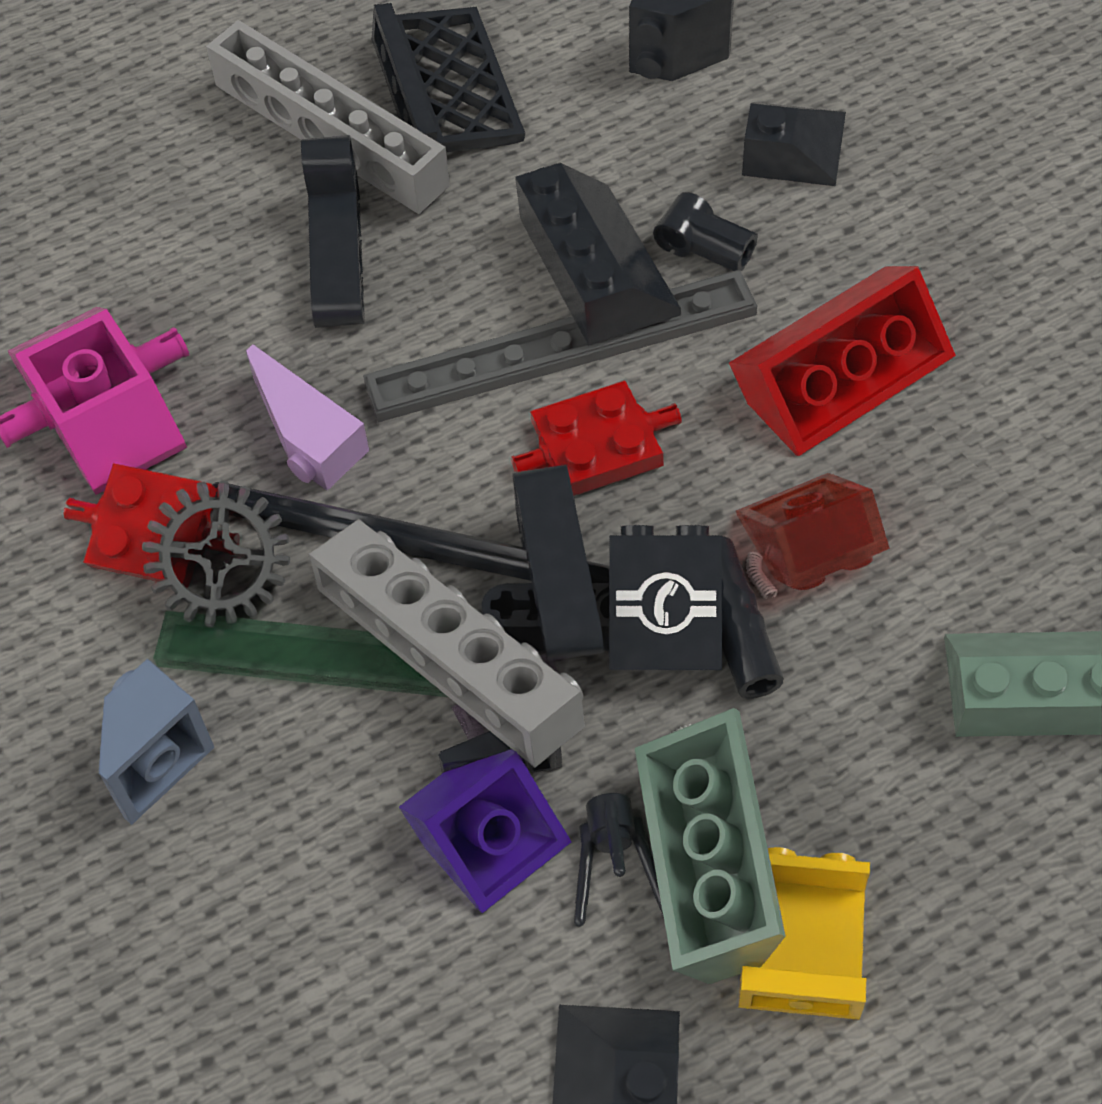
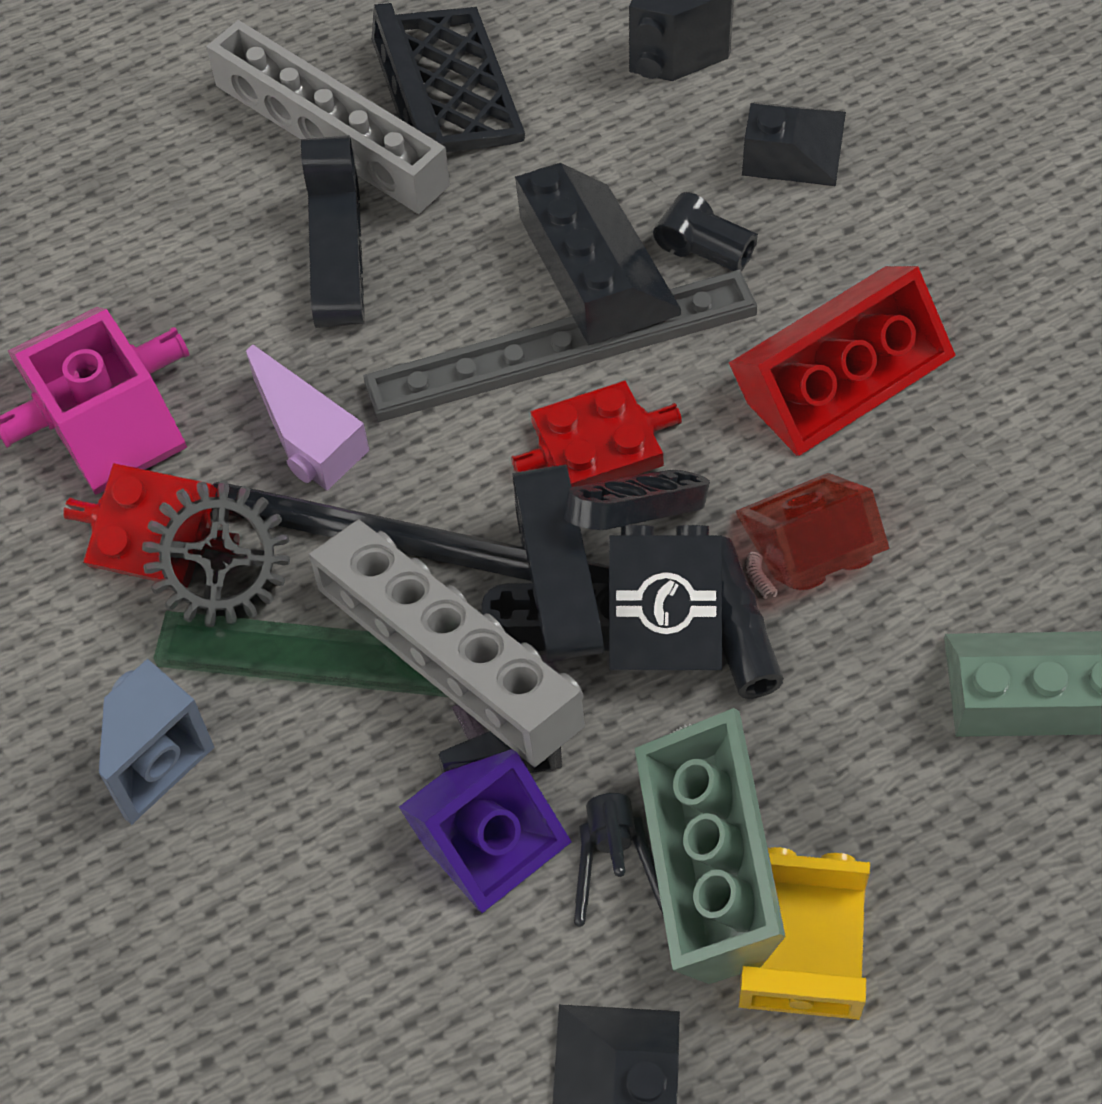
(635, 499): none -> black beam

